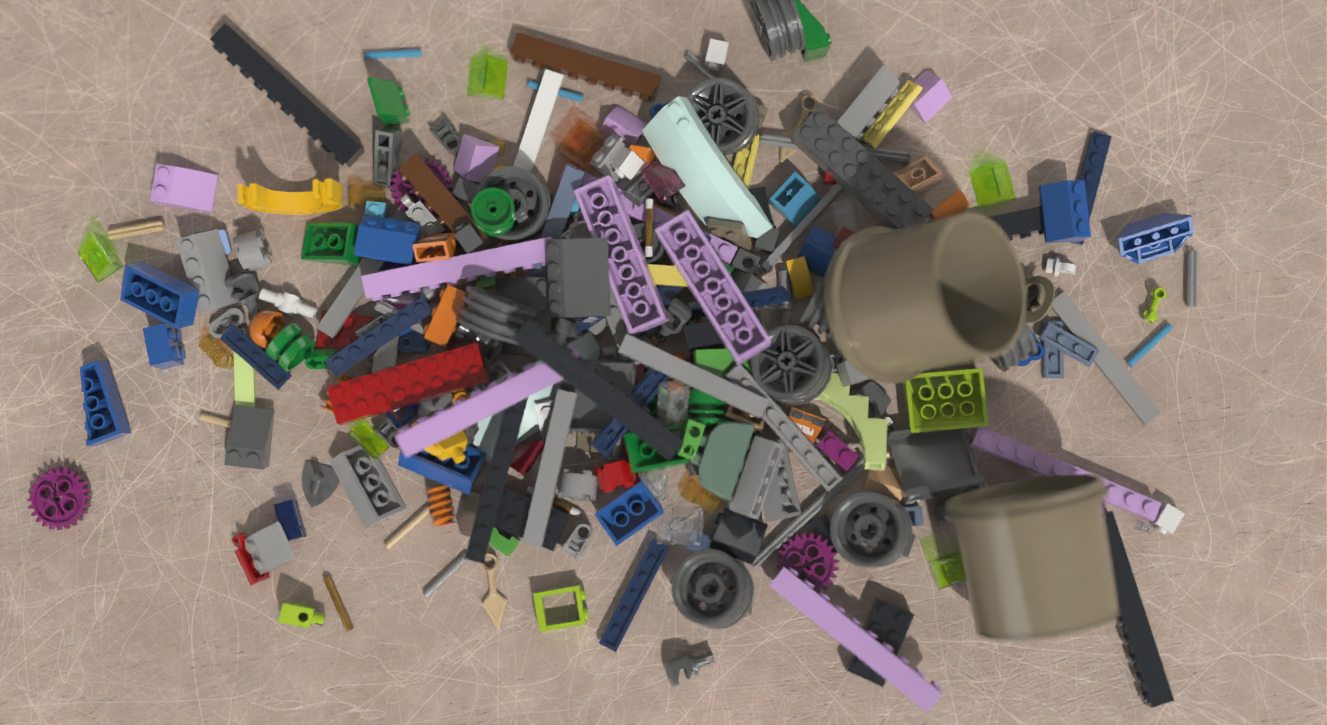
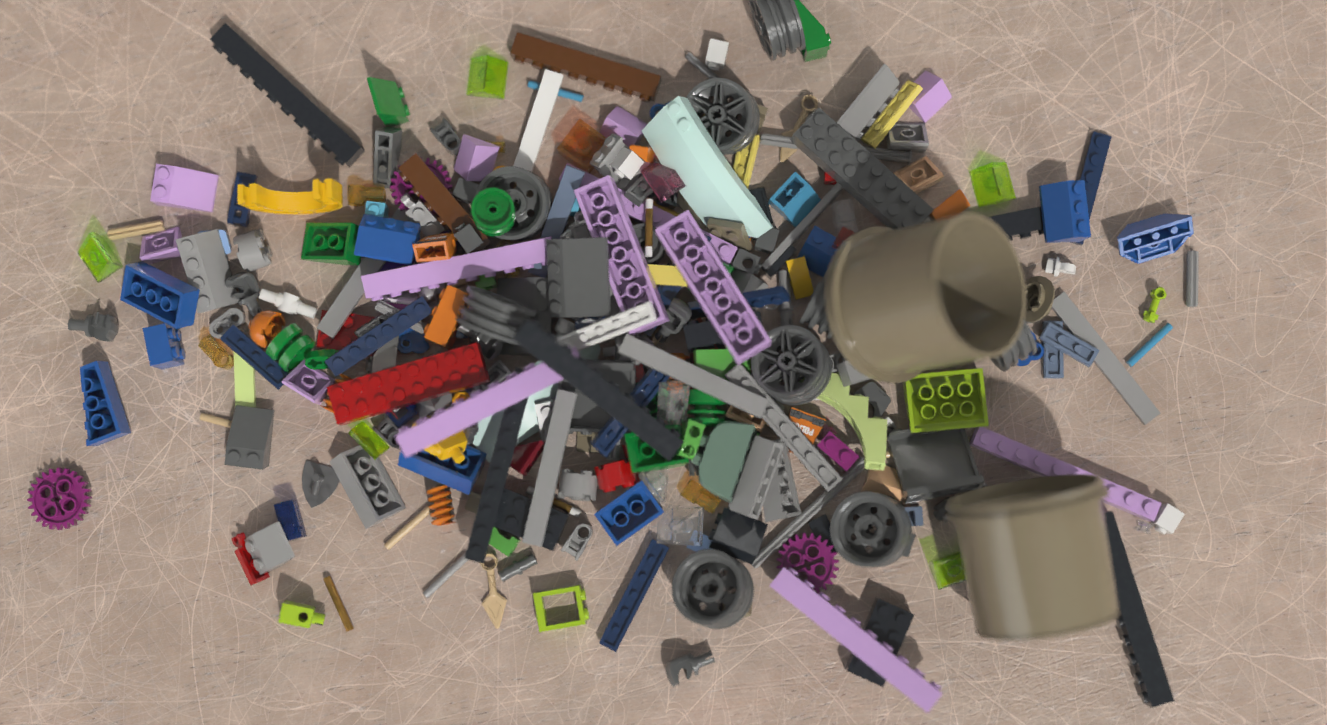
(97, 326): none -> dark grey piece
(160, 246): none -> lavender slope
(246, 179): none -> dark blue plate
(309, 382): none -> lavender slope
(393, 54): dark azure bar -> none
(517, 567): none -> dark grey pin
(610, 327): none -> white tile
(780, 262): none -> black tile
(908, 137): none -> light grey slope

